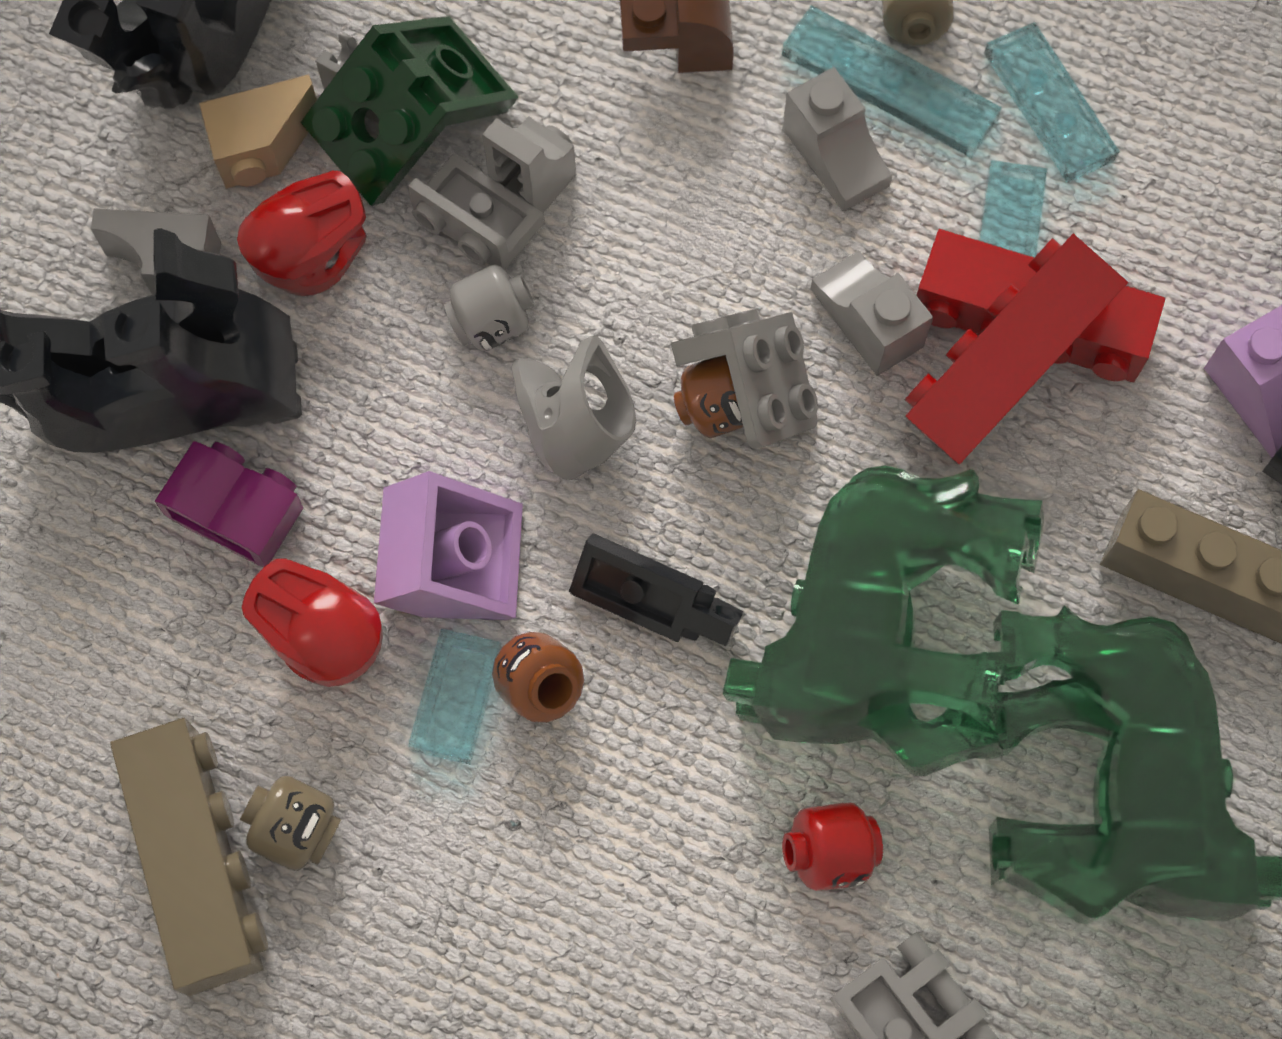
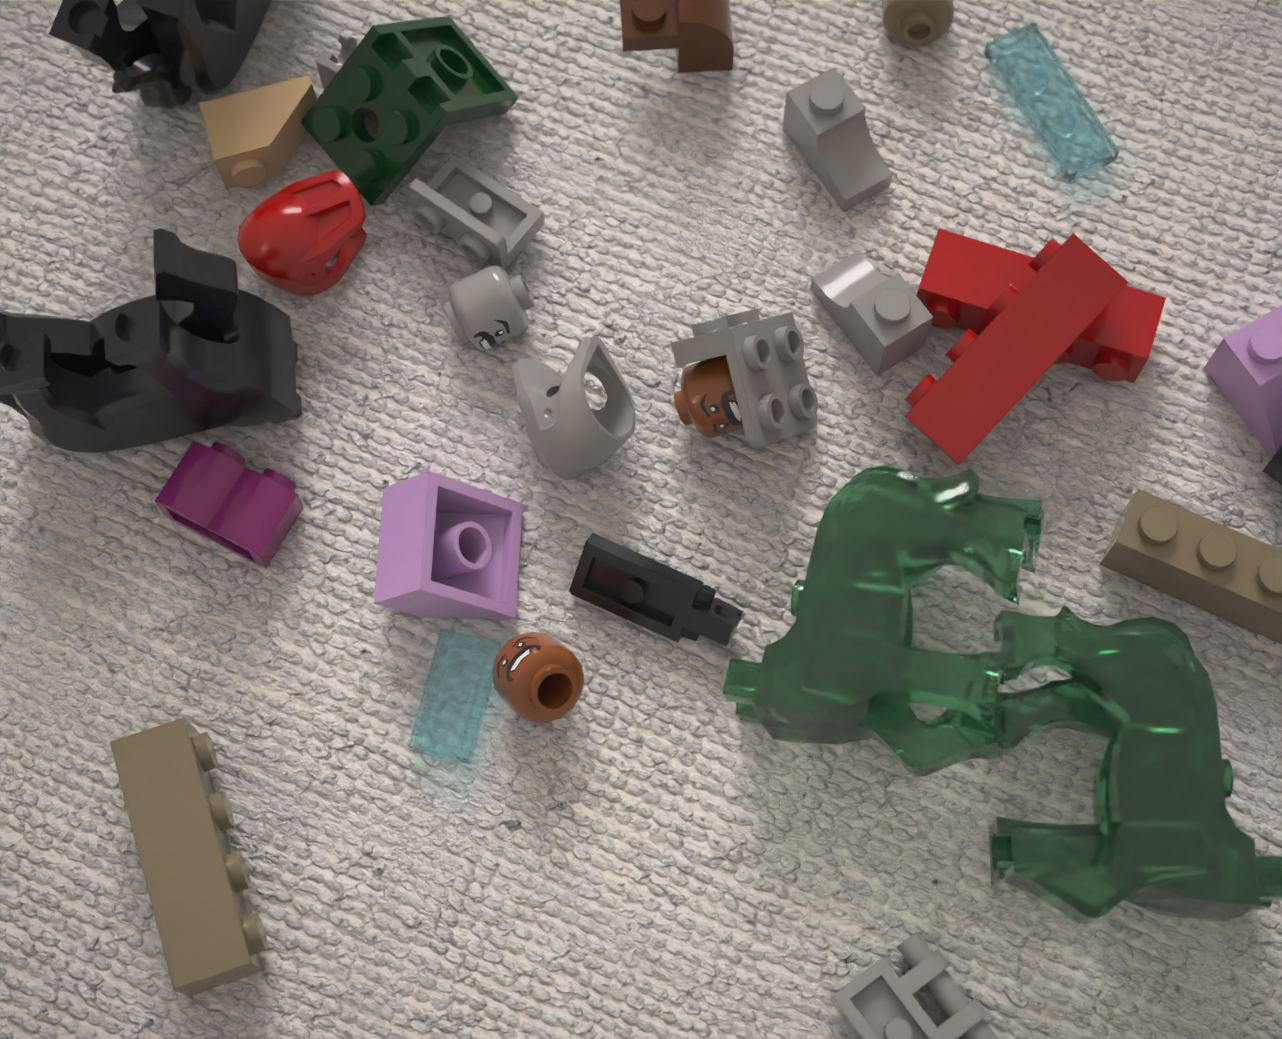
(130, 235): light grey arch -> none
(290, 823): dark tan head -> none
(313, 622): red helmet -> none
(530, 160): light grey arch -> none
(833, 846): red head -> none
(893, 81): clear light blue tile -> none
(1013, 206): clear light blue tile -> none

